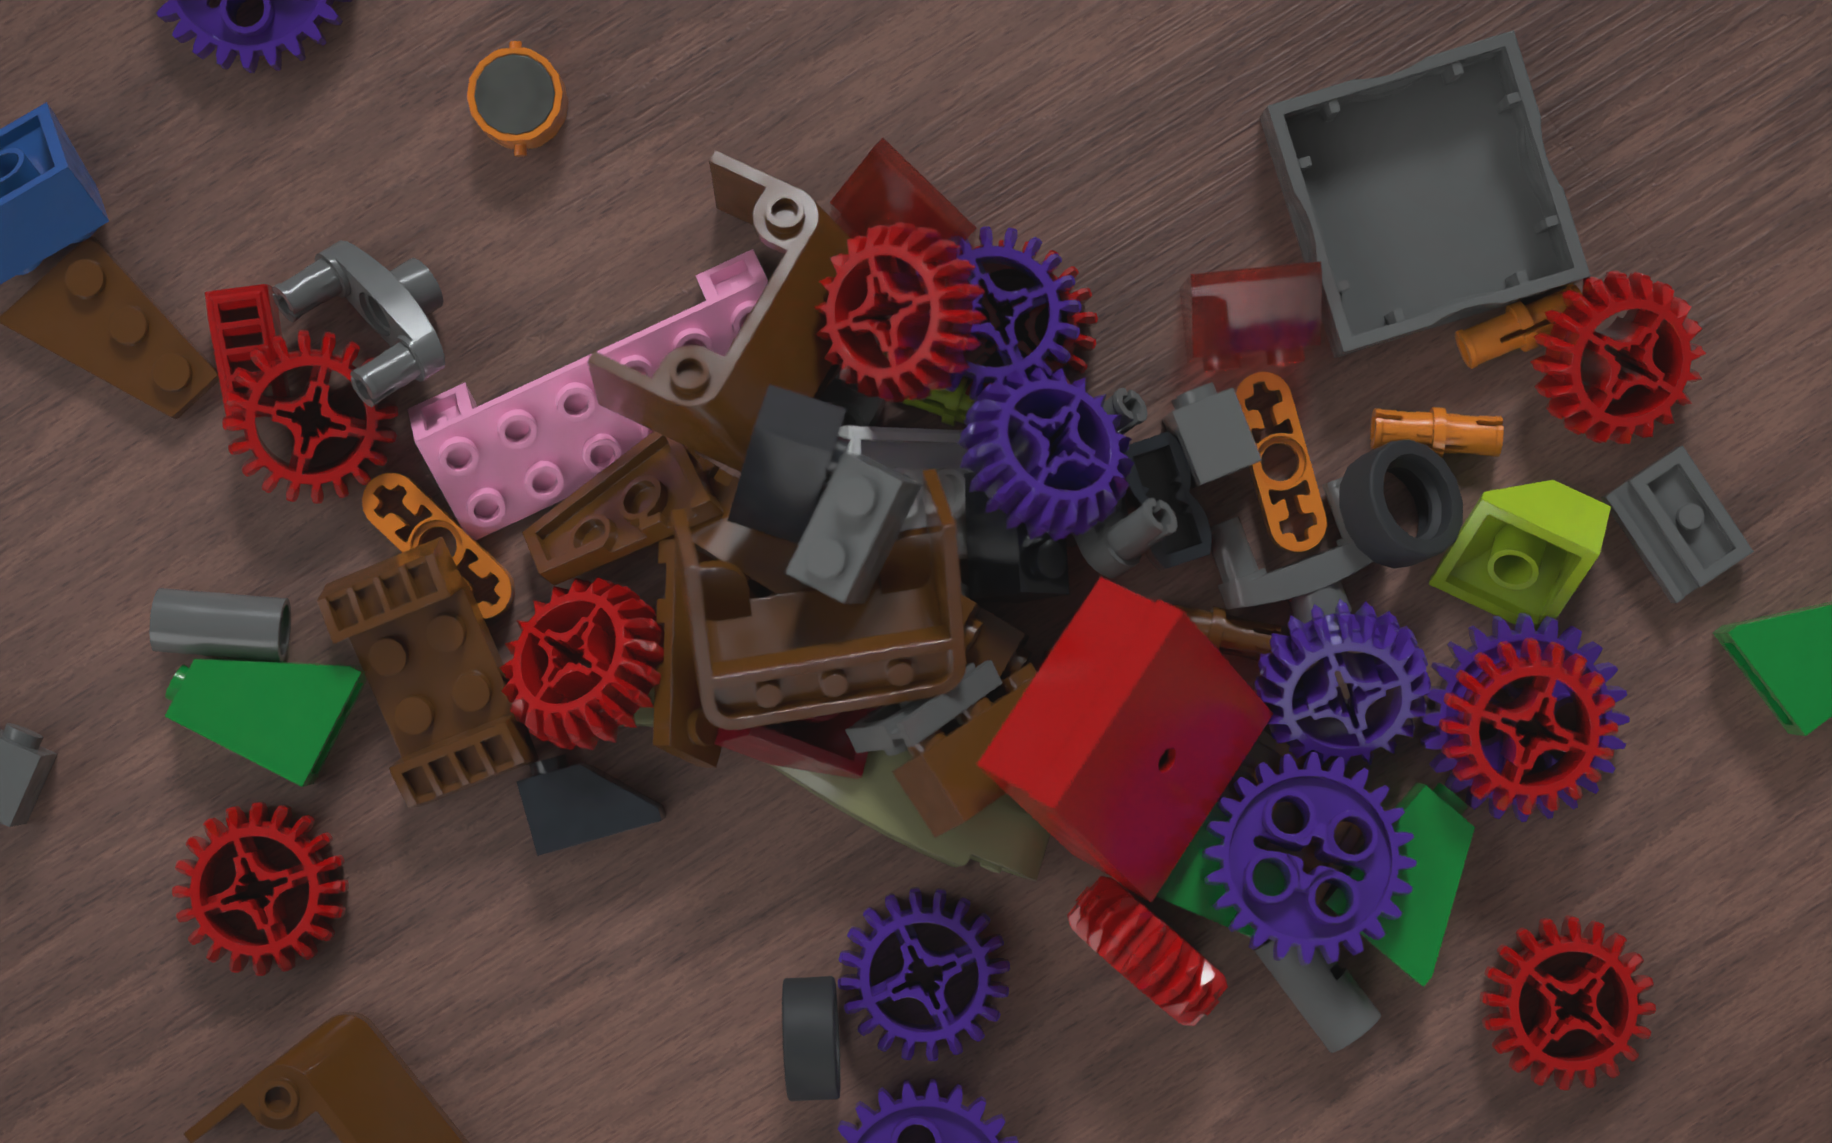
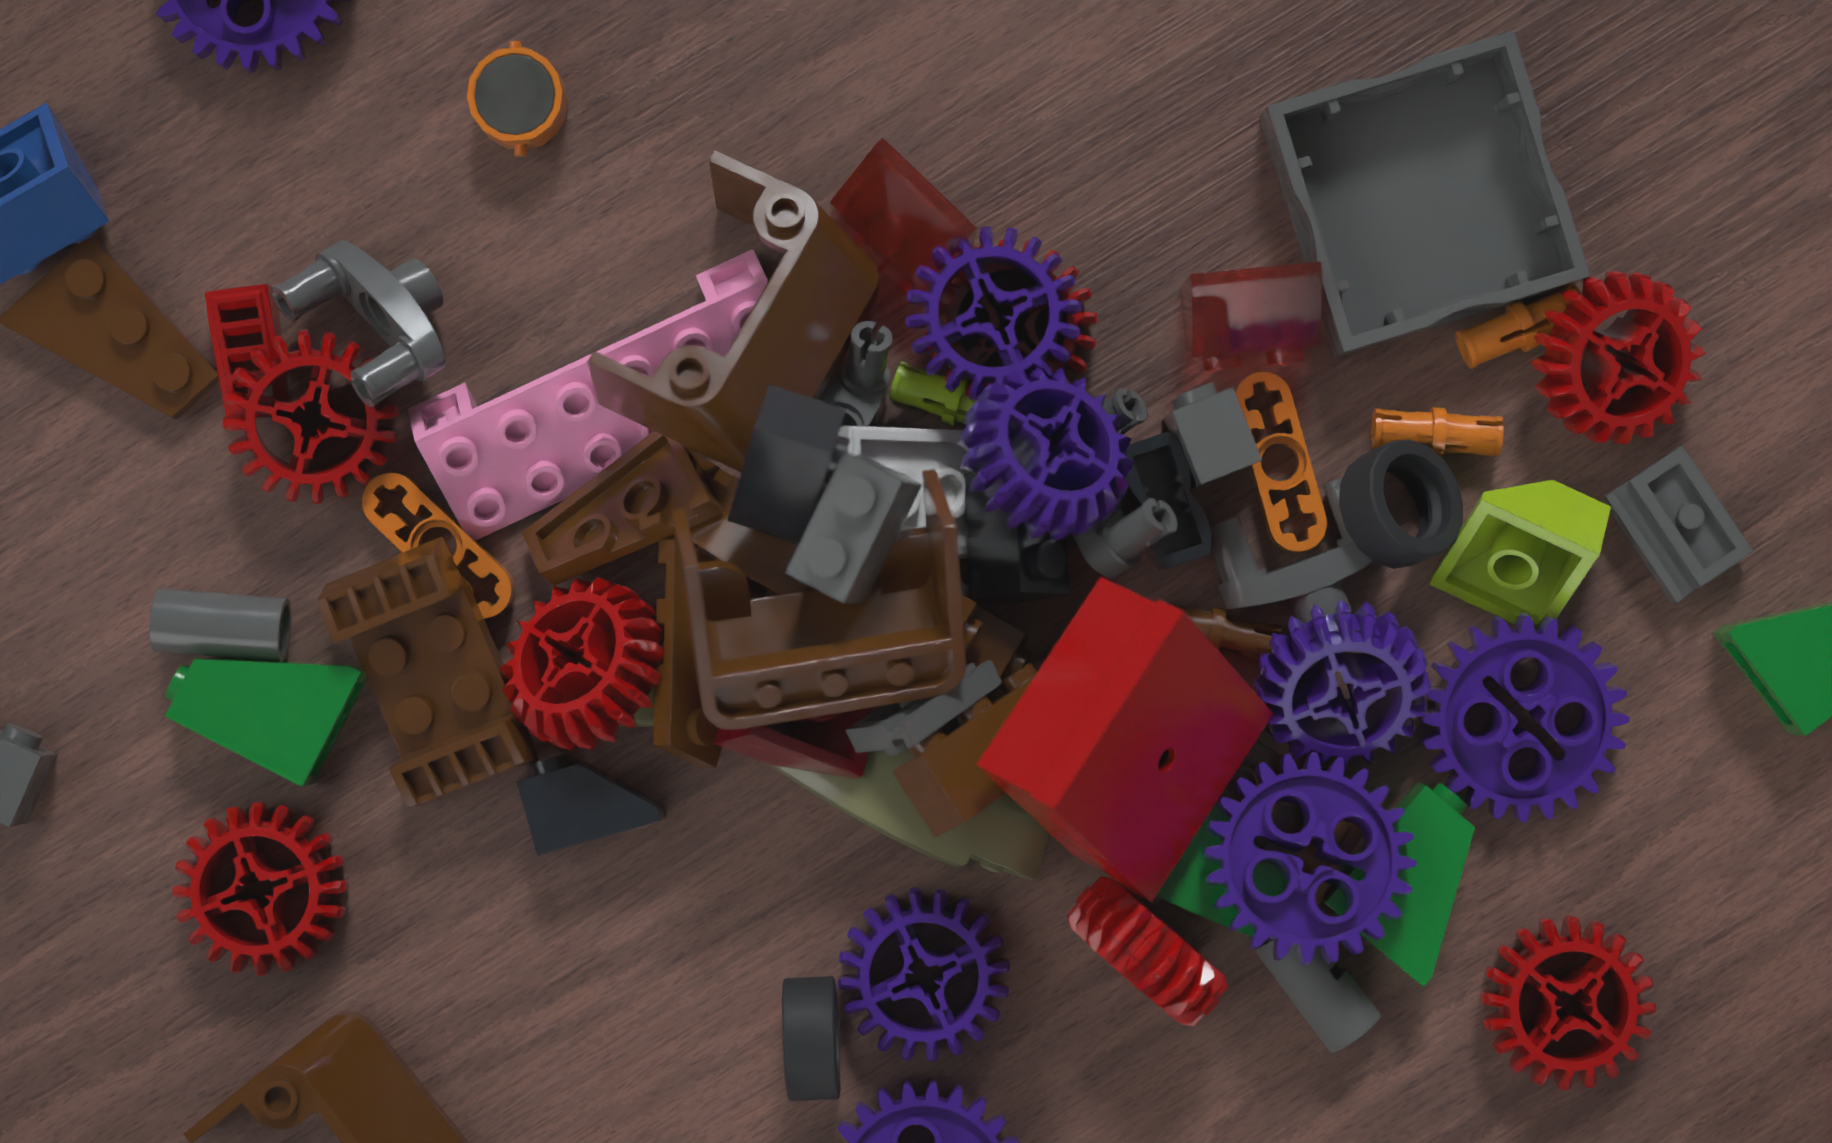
(922, 339): red gear -> none
(1521, 754): red gear -> none

